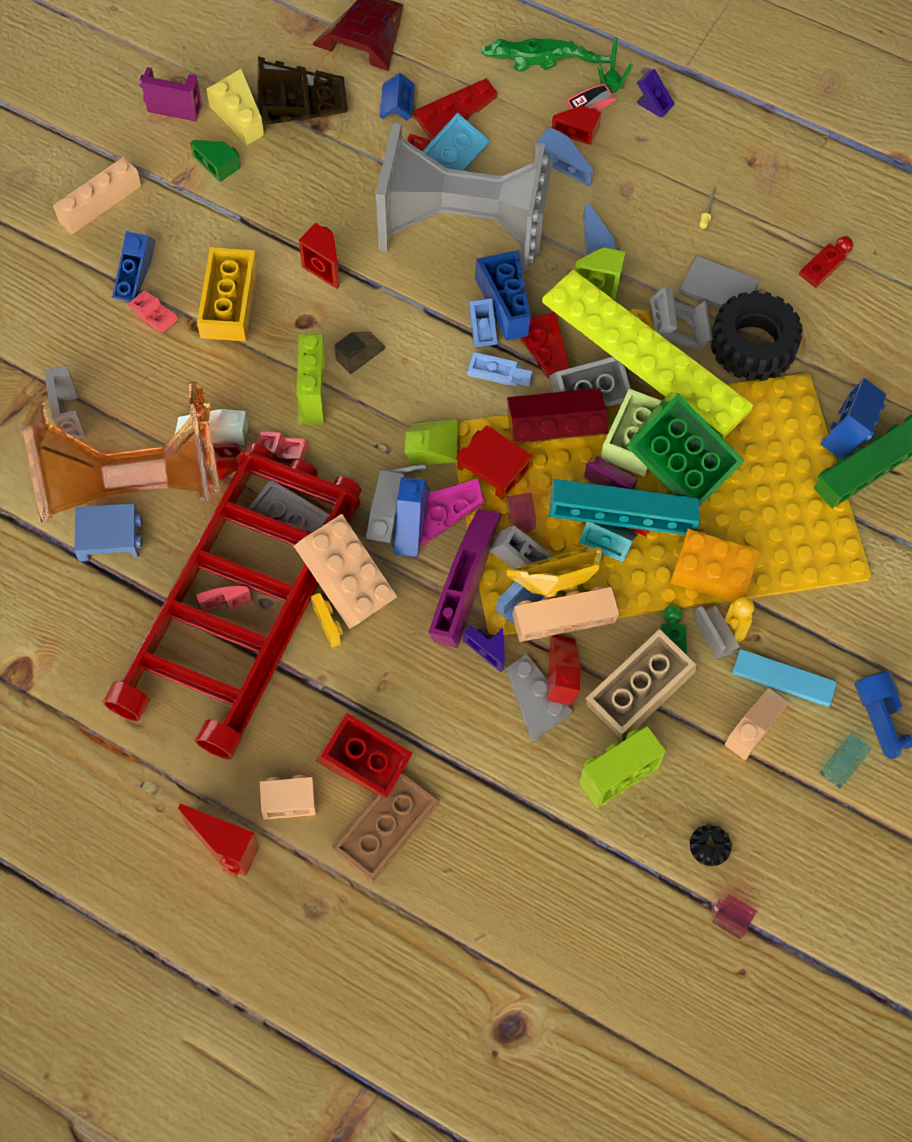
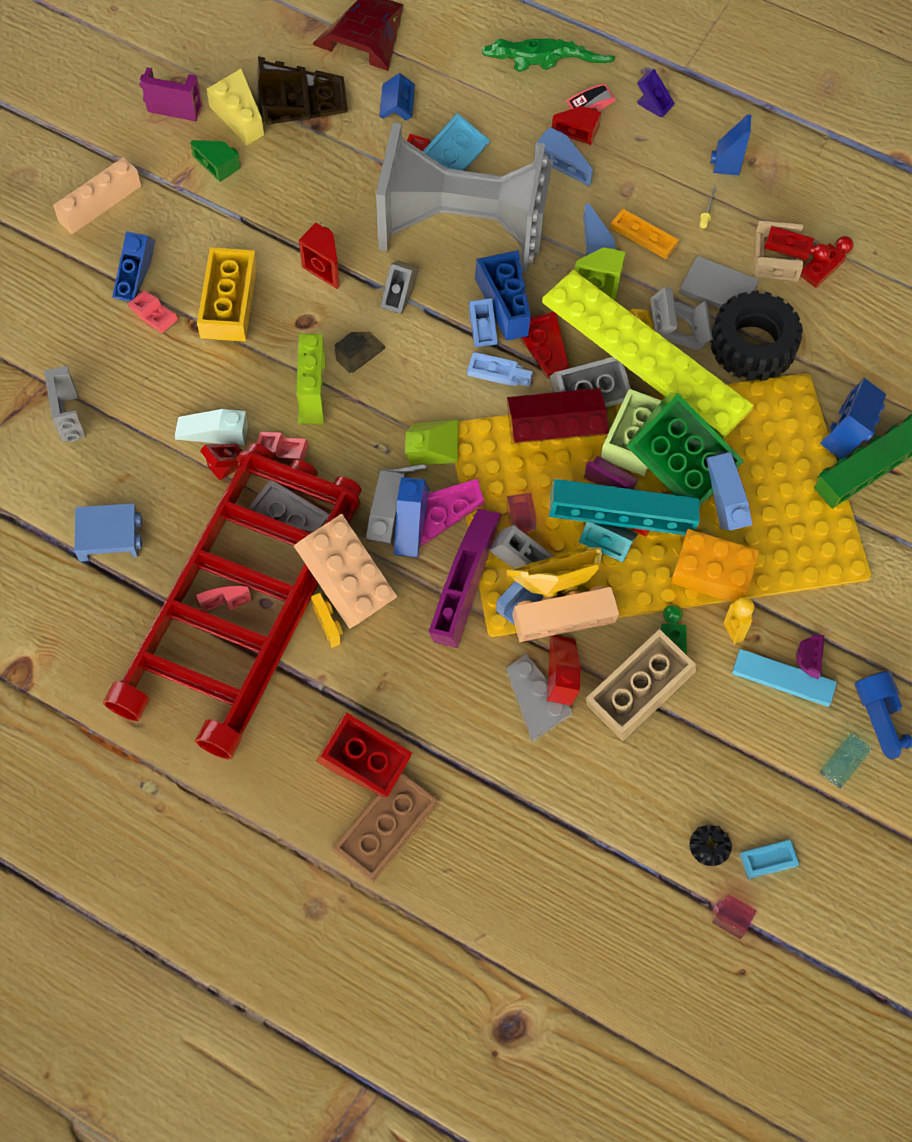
(72, 473): clear orange panel -> none
(227, 843): red slope -> none
(287, 797): light nougat brick -> none
(399, 286): none -> dark grey slope
(465, 102): red wing -> none
(490, 650): dark purple slope -> none
(495, 460): red panel -> none
(612, 78): green plant -> none
(621, 766): lime brick -> none
(644, 234): none -> light orange plate
(715, 632): light grey panel -> none
(728, 492): none -> medium blue slope
(732, 148): none -> blue slope
(756, 723): light nougat slope -> none
(769, 859): none -> medium azure tile
(771, 267): none -> tan window
(796, 245): none -> red plate
(810, 655): none -> magenta plate

